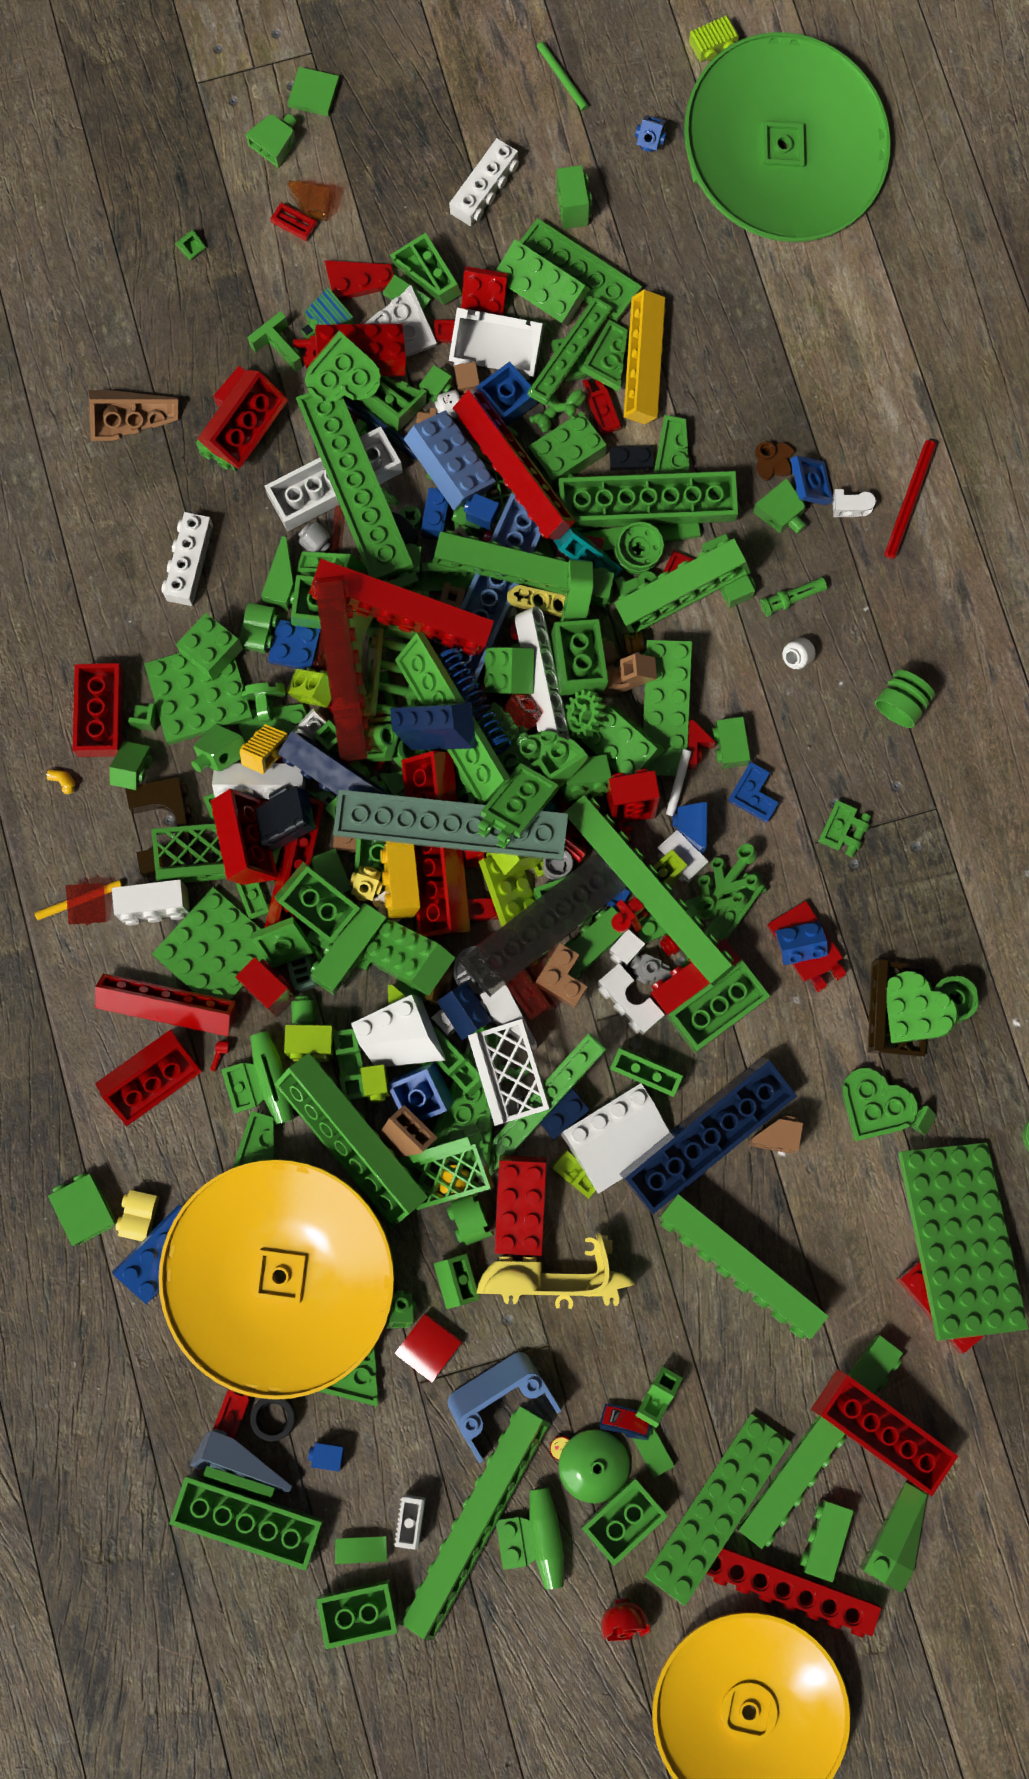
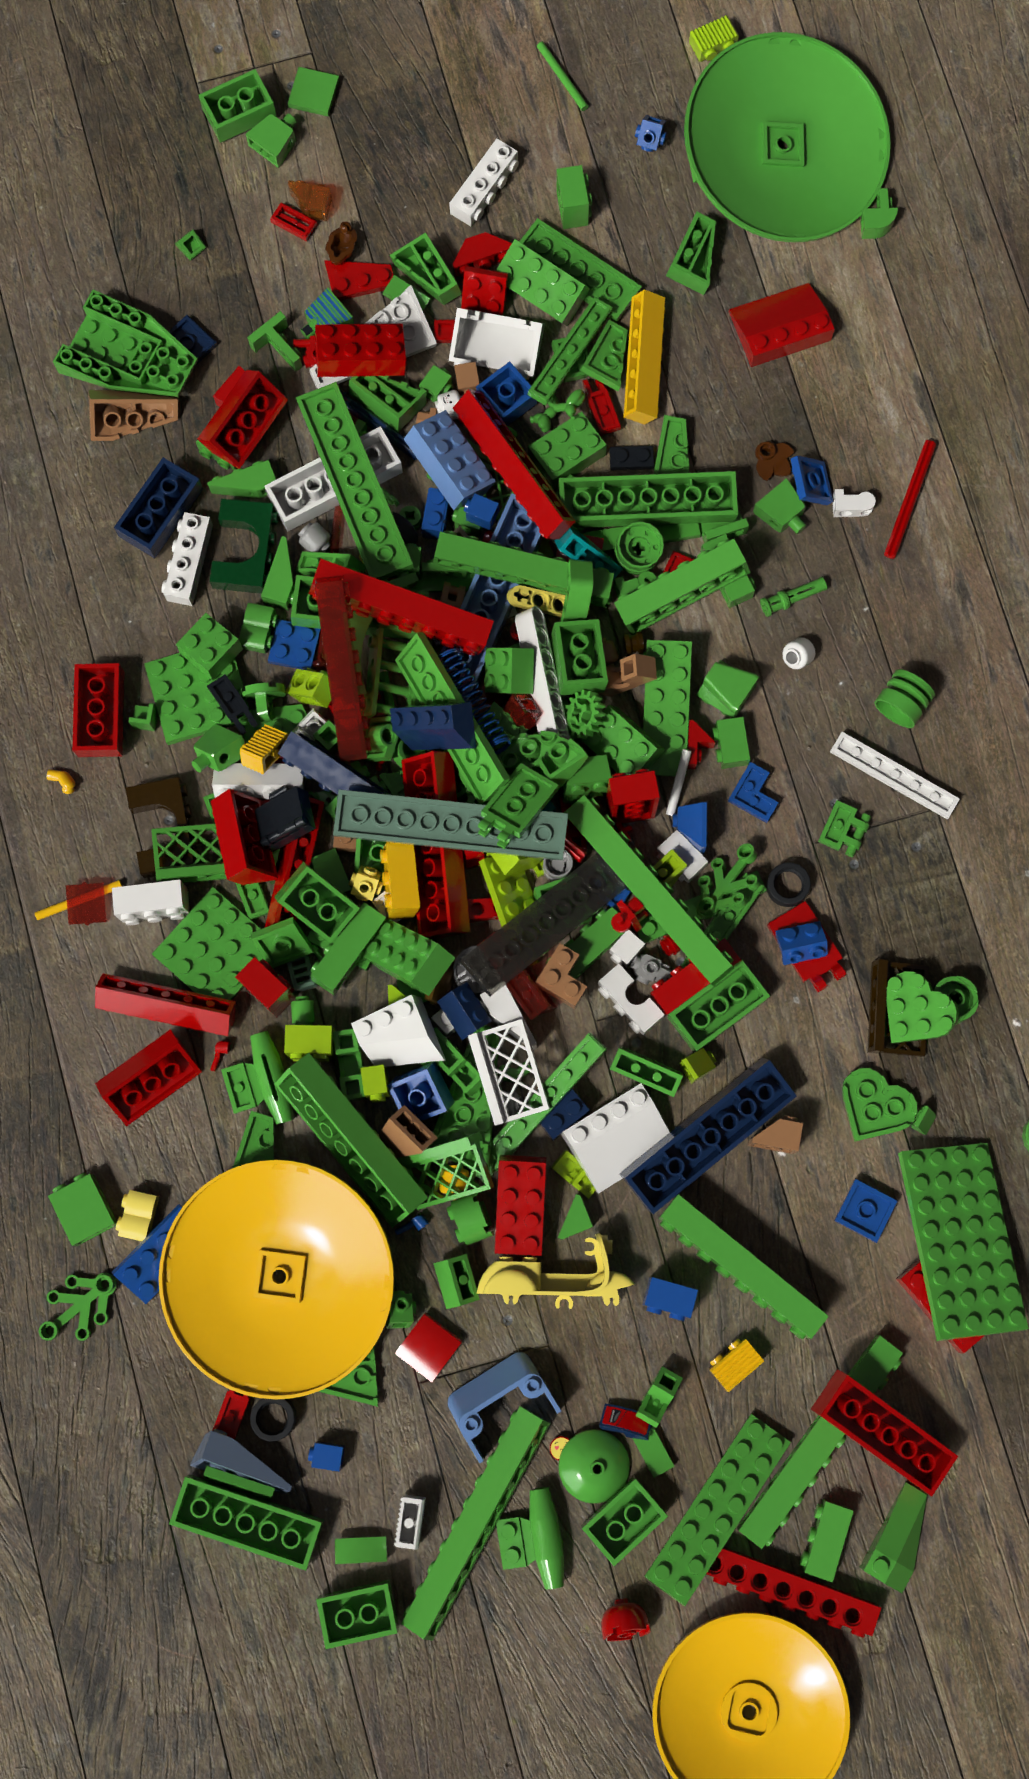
(81, 1303): none -> bright green plant
(125, 350): none -> bright green wedge
(130, 765): bright green brick -> none
(158, 507): none -> dark blue brick
(193, 338): none -> dark blue tile
(231, 702): none -> black hinge
(237, 105): none -> bright green brick
(244, 482): none -> bright green slope
(253, 573): none -> dark green arch
(341, 243): none -> reddish brown arm
(342, 371): bright green plate -> none
(418, 1221): none -> blue hand
(480, 252): none -> red slope
(576, 1220): none -> bright green slope
(669, 1298): none -> blue brick
(694, 255): none -> bright green wedge
(698, 1065): none -> lime slope
(727, 688): none -> bright green piece
(732, 529): none -> bright green panel
(735, 1364): none -> yellow brick
(782, 324): none -> red slope
(800, 872): none -> black tyre
(865, 1210): none -> blue plate
(879, 220): none -> bright green brick
(894, 775): none -> white plate

